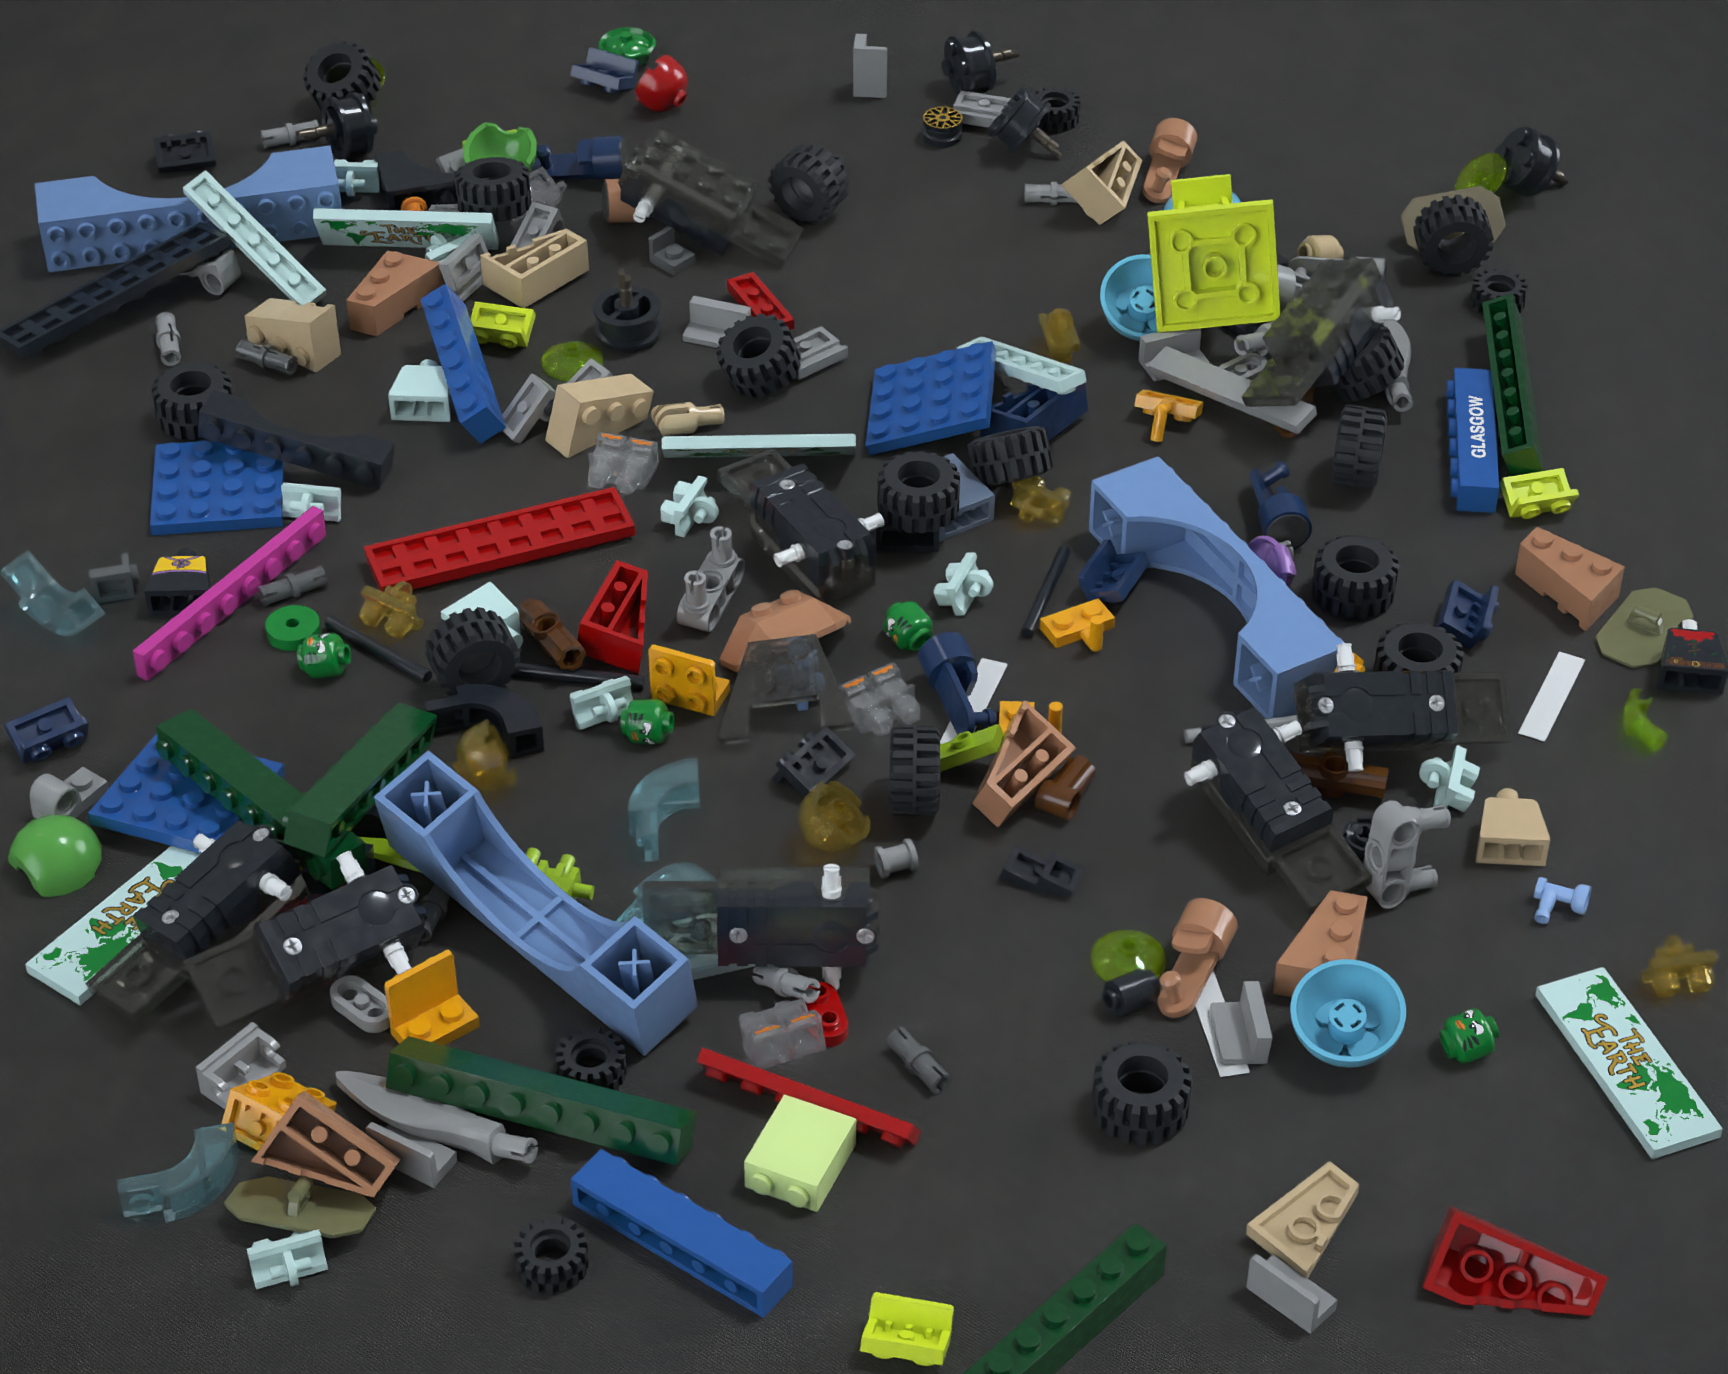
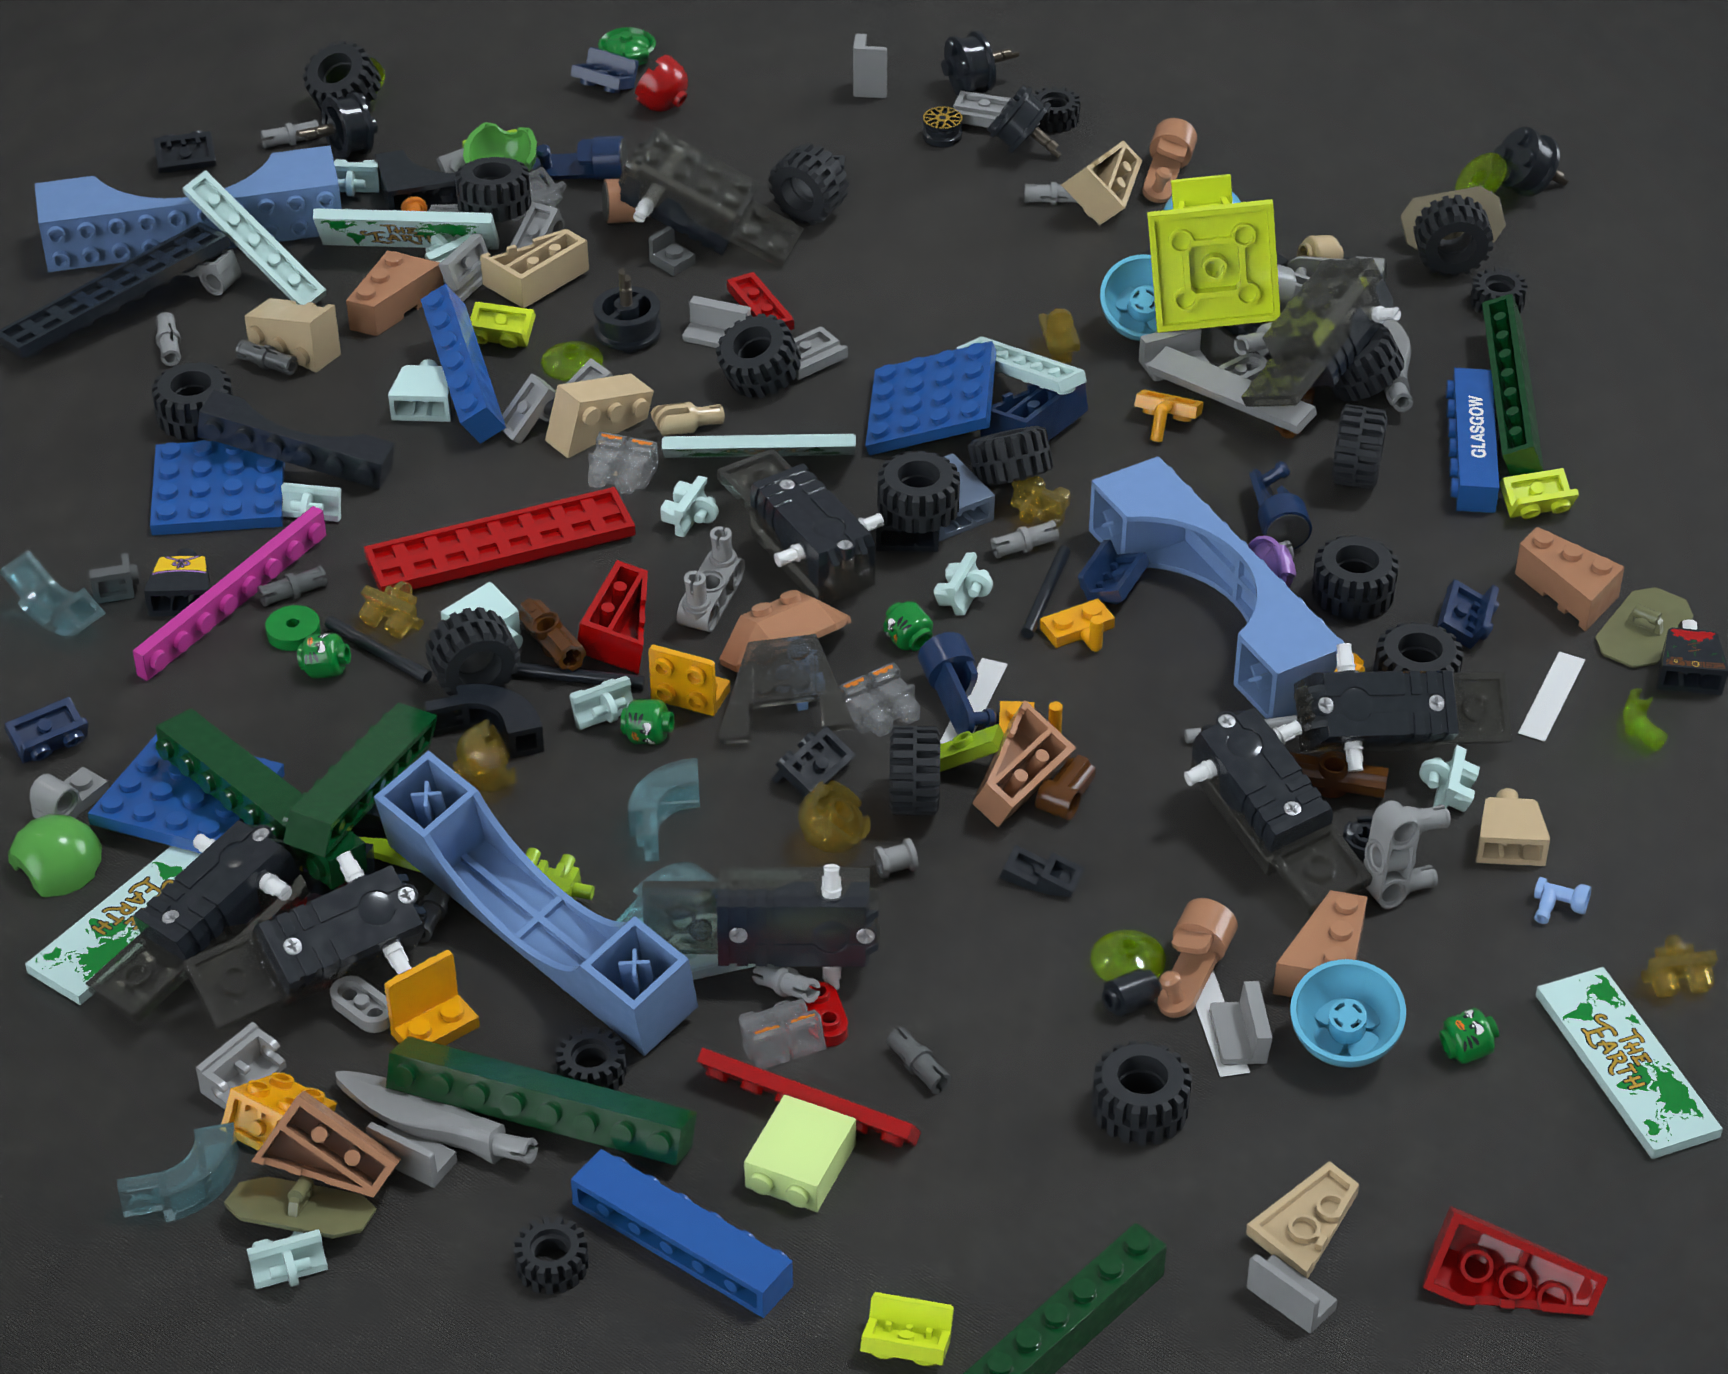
(1024, 539): none -> light grey pin

